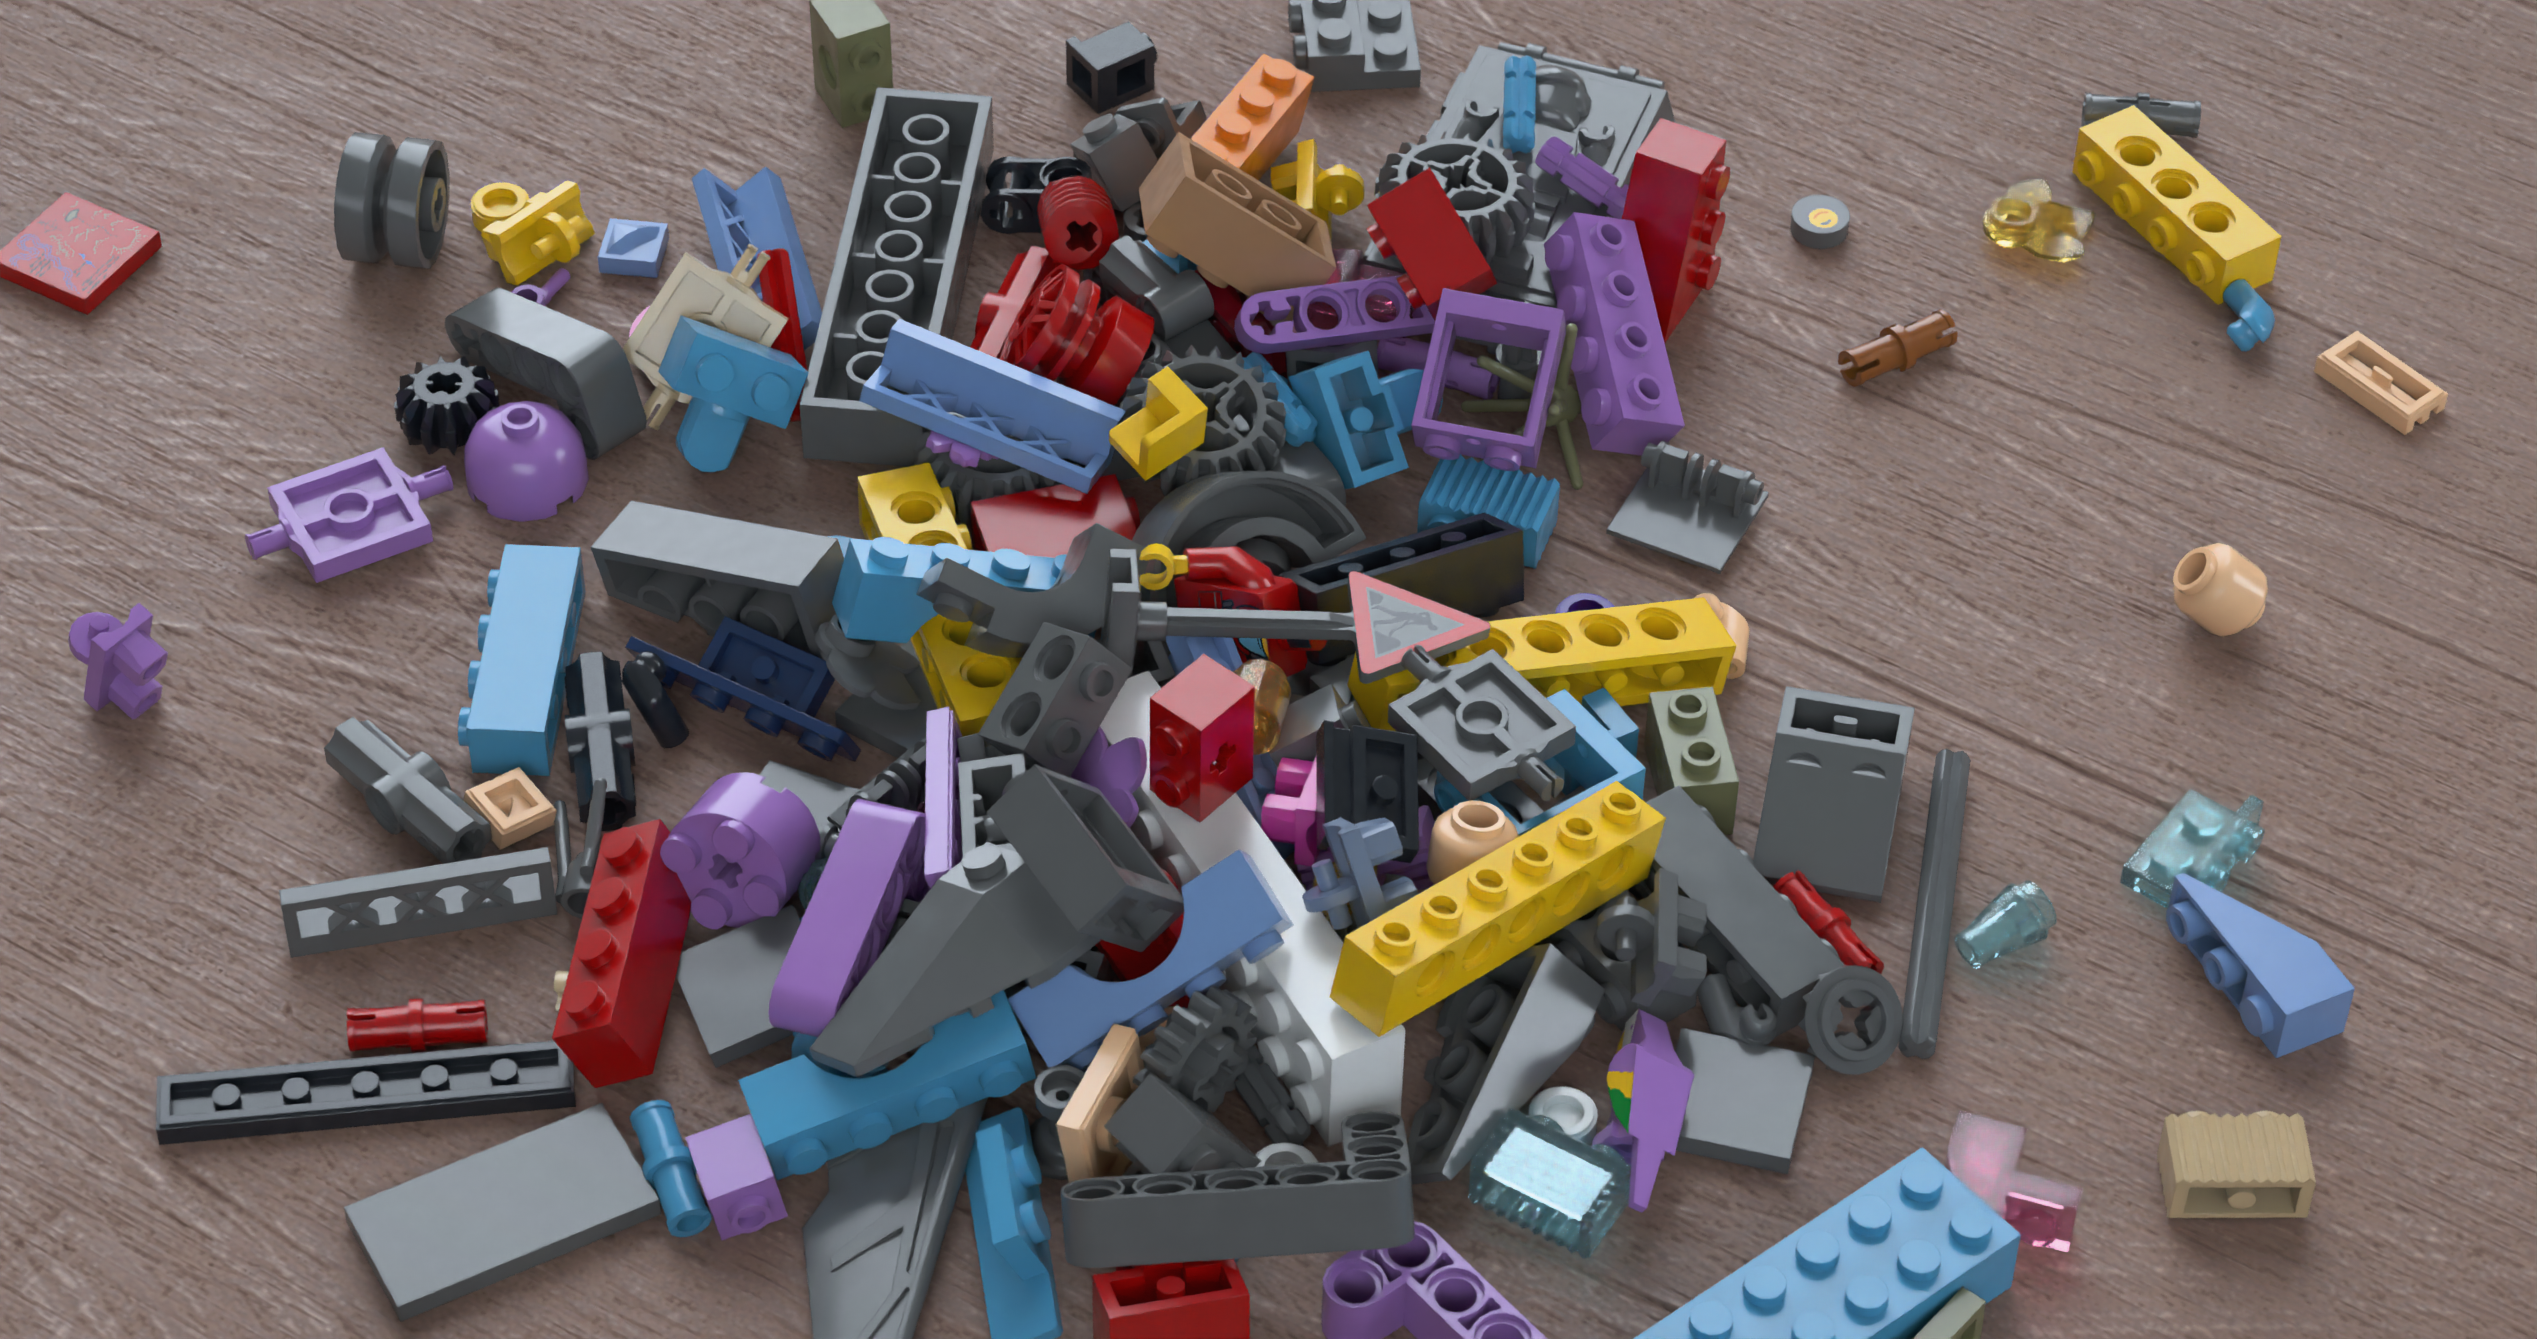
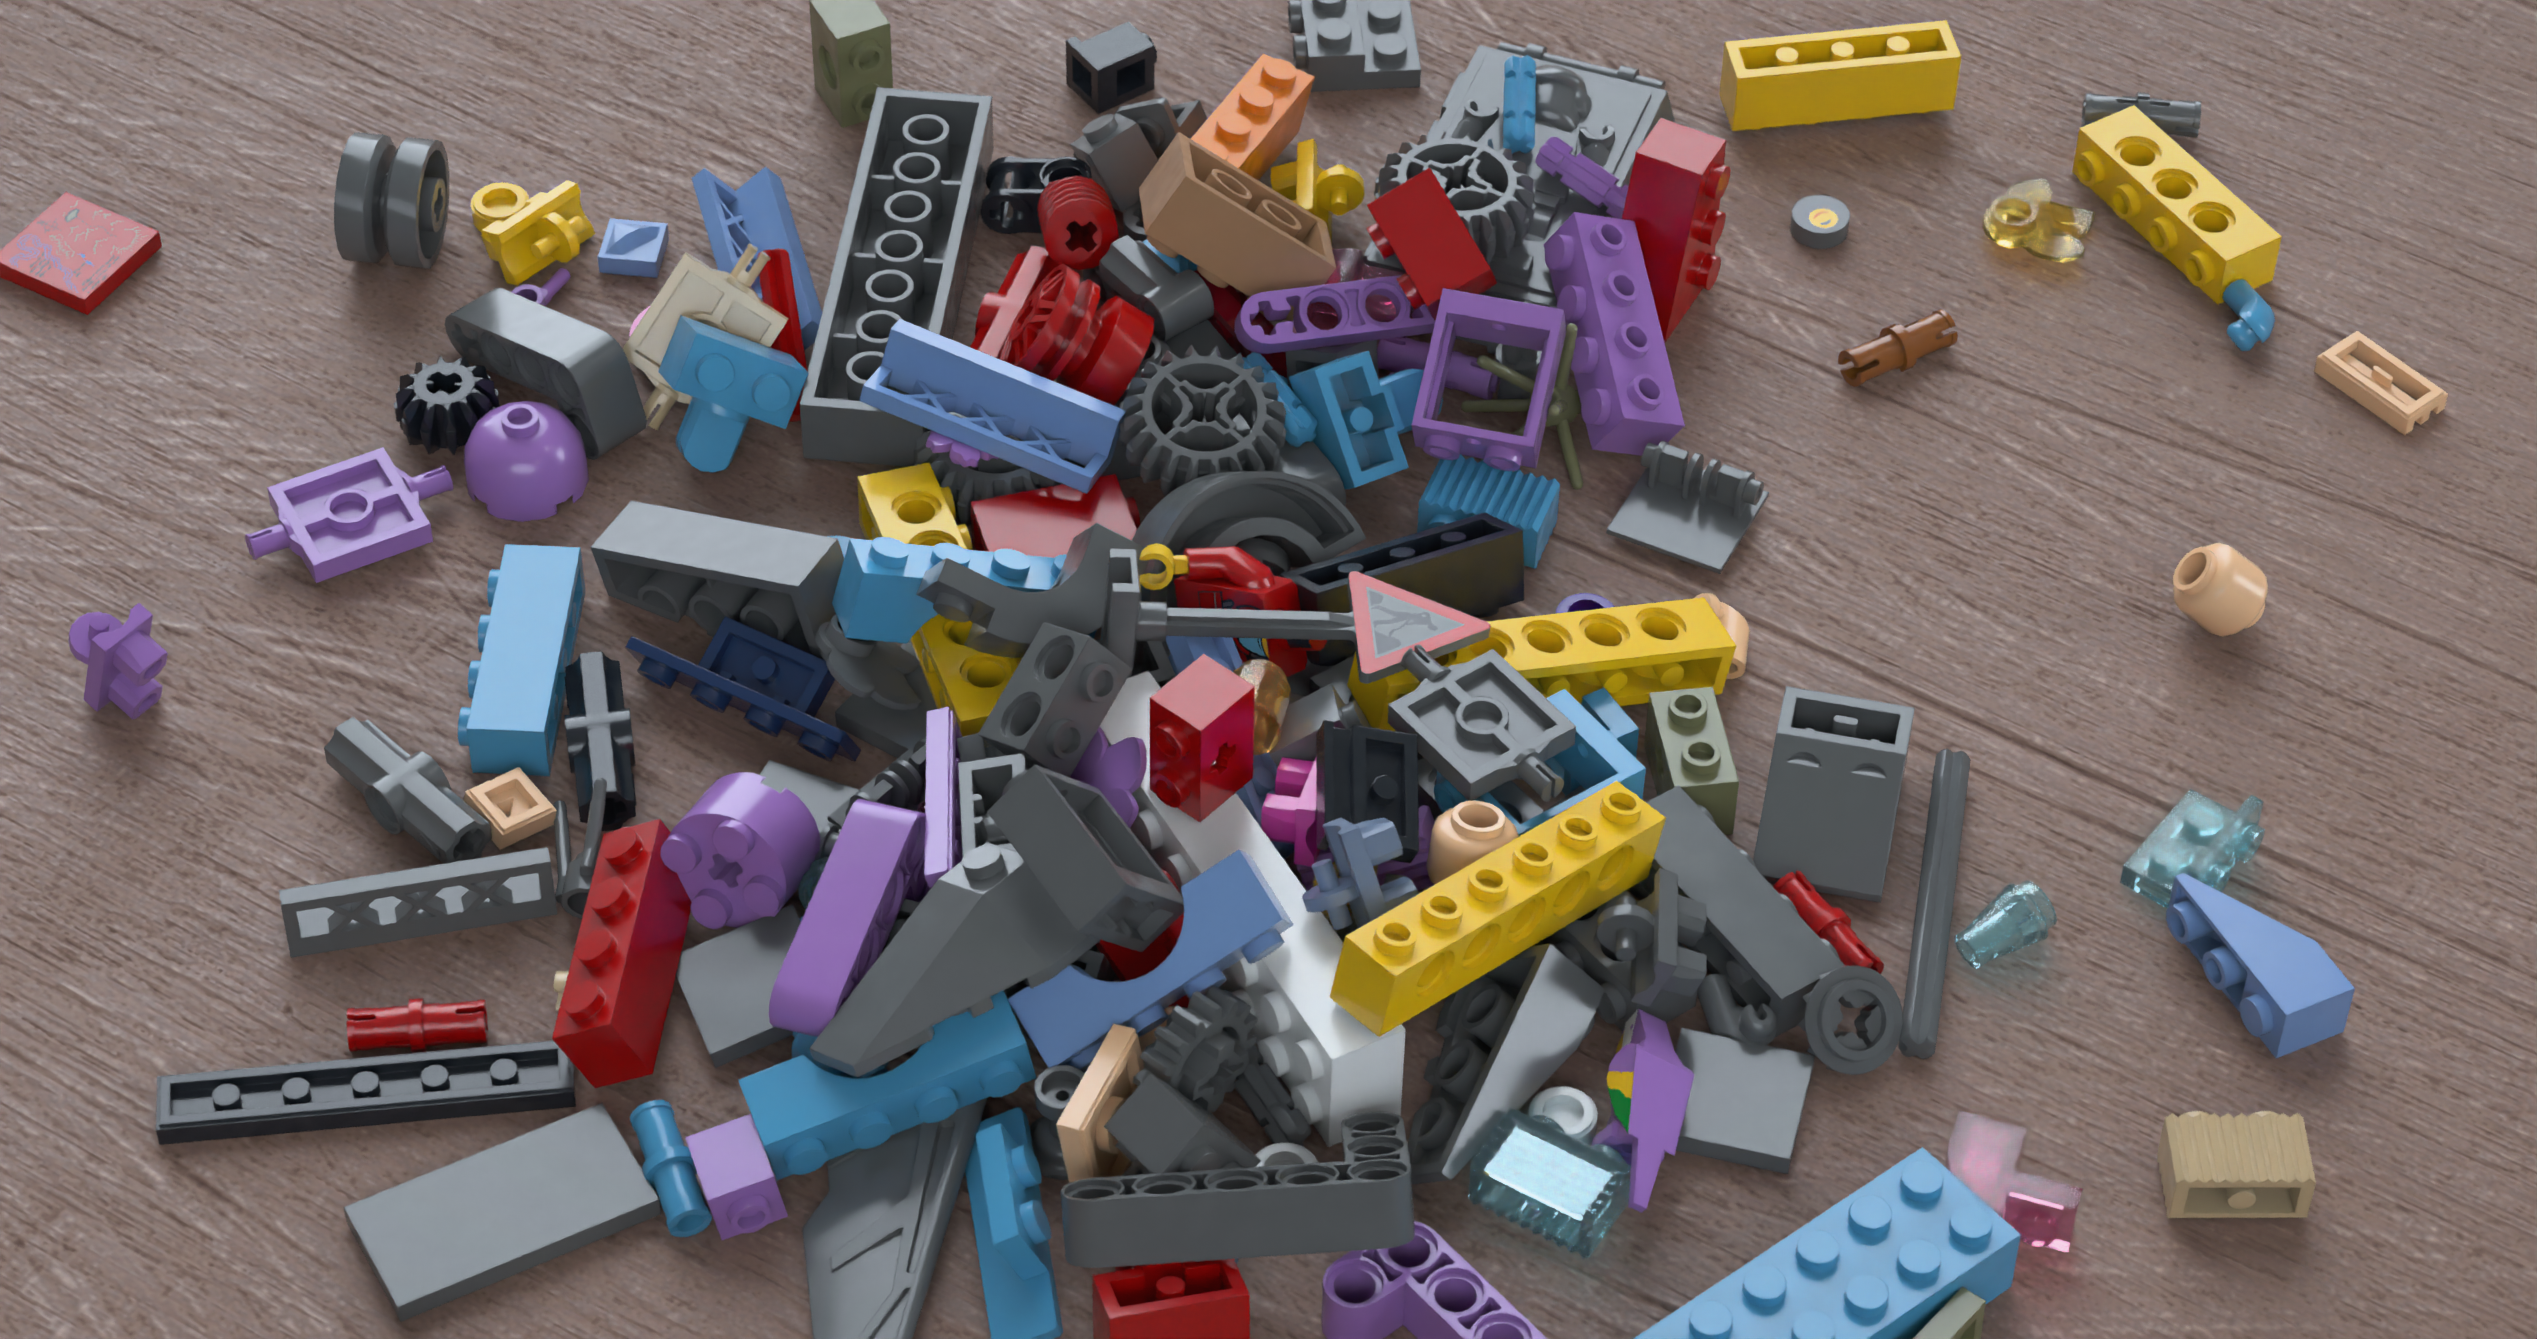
(643, 684): black arm -> none
(1164, 429): yellow panel -> none
(1839, 75): none -> yellow brick

